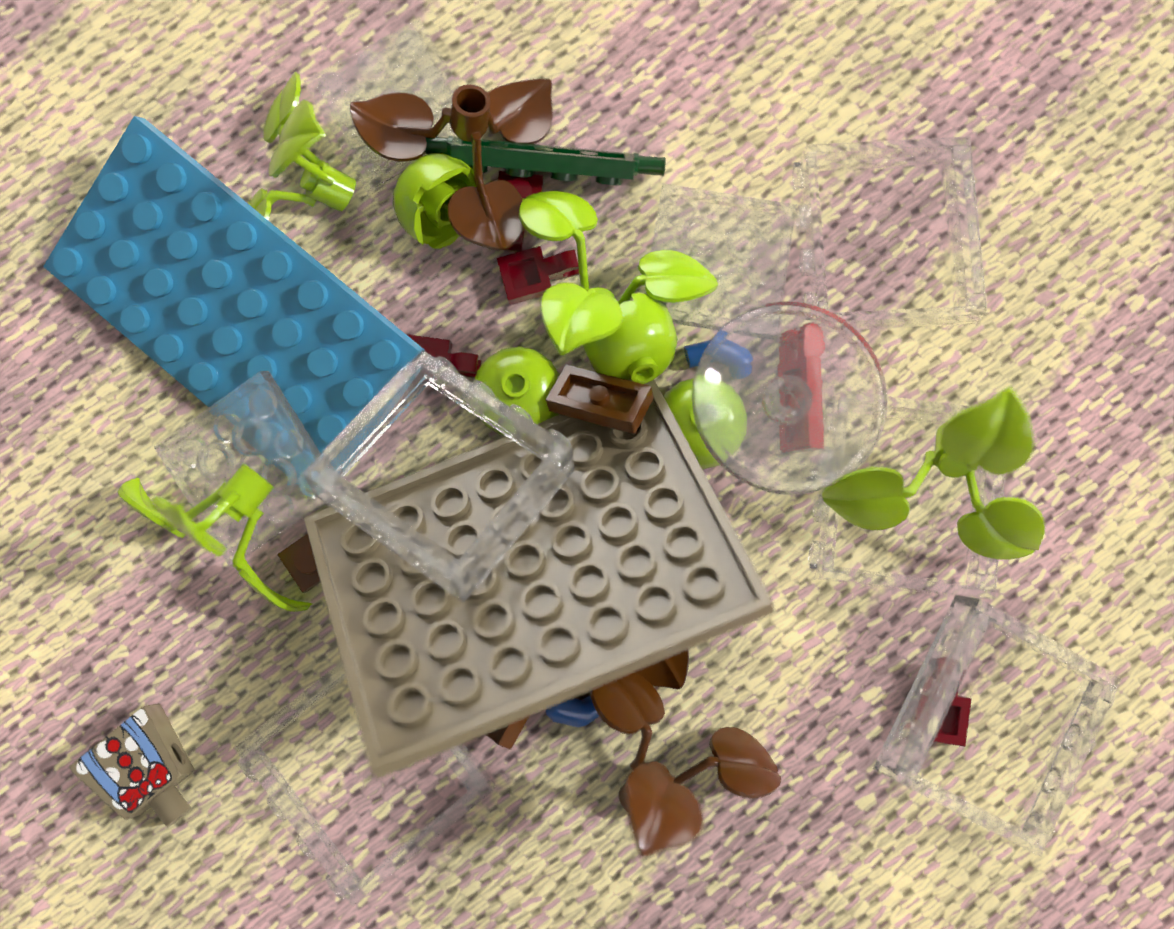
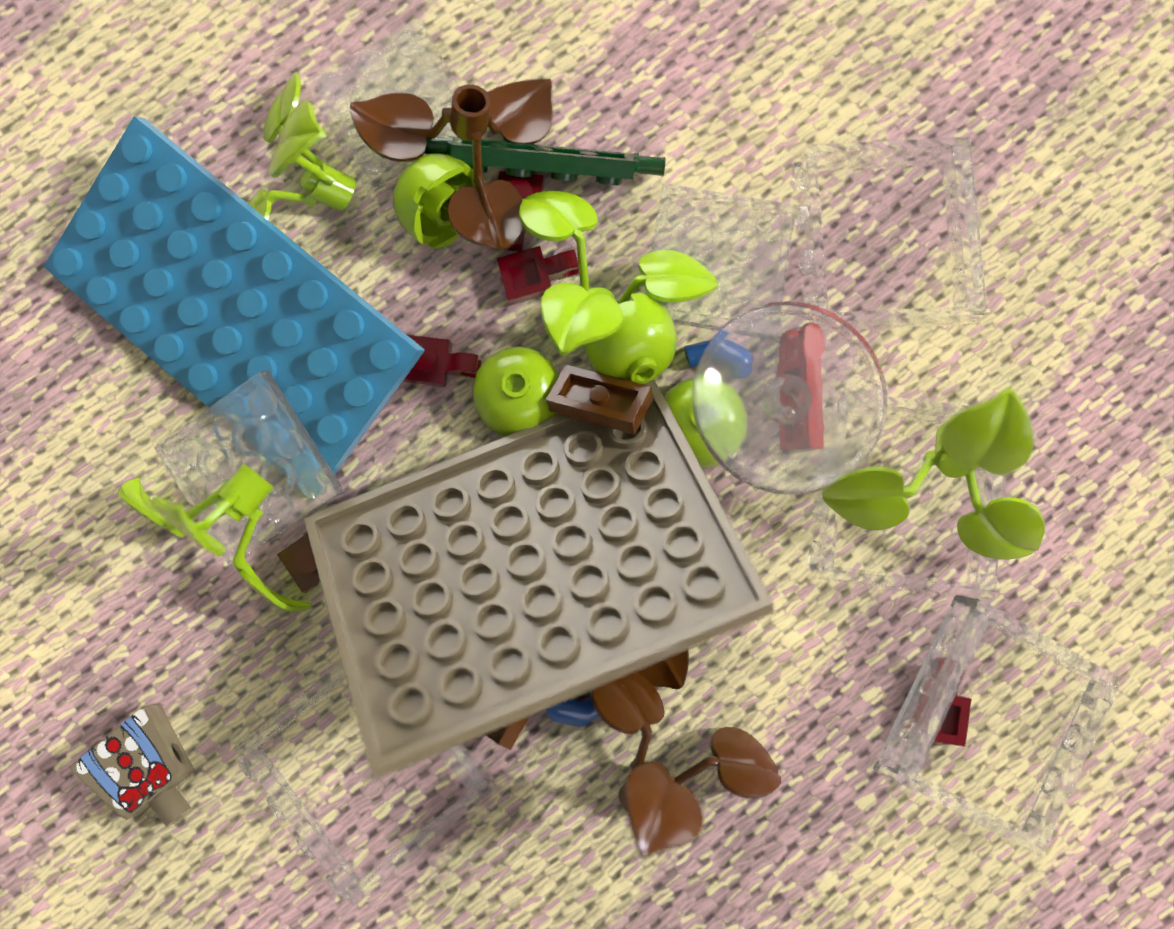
(454, 575): clear window -> none

